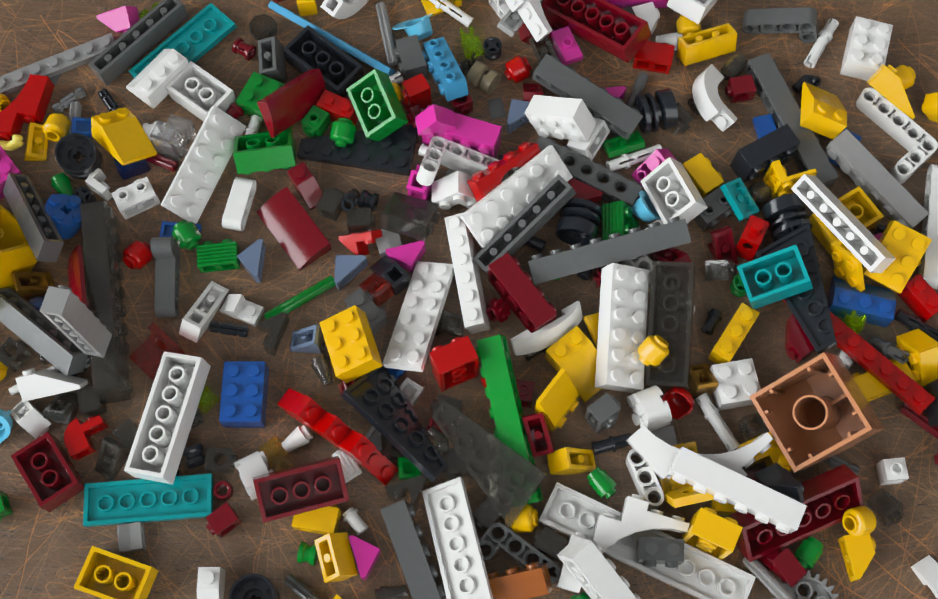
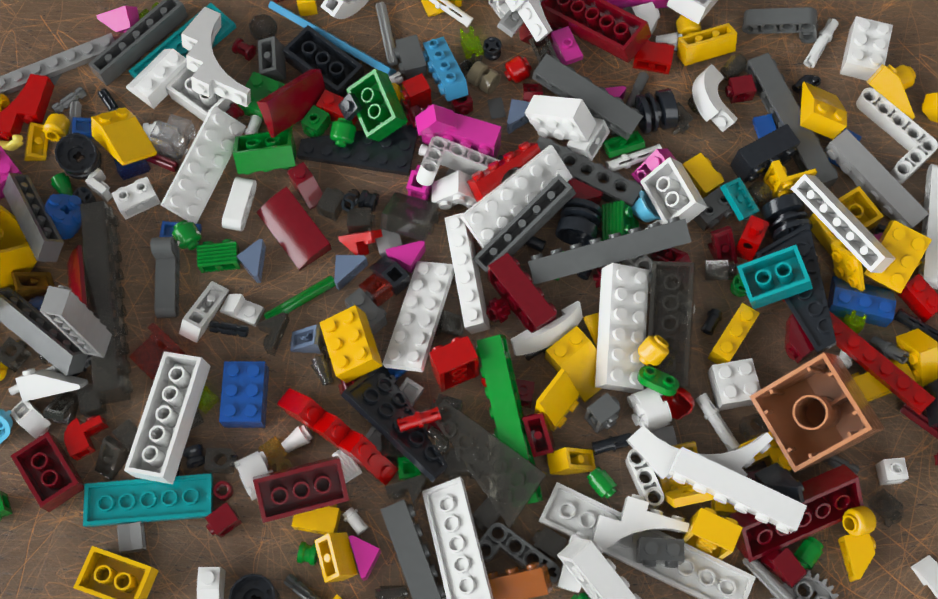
(137, 255): red head -> none
(208, 74): none -> white arch
(350, 106): none -> black plate
(419, 26): medium azure piece -> none
(419, 419): none -> red pin
(526, 521): yellow head -> none
(658, 380): none -> green plate
(702, 380): pearl gold slope -> none

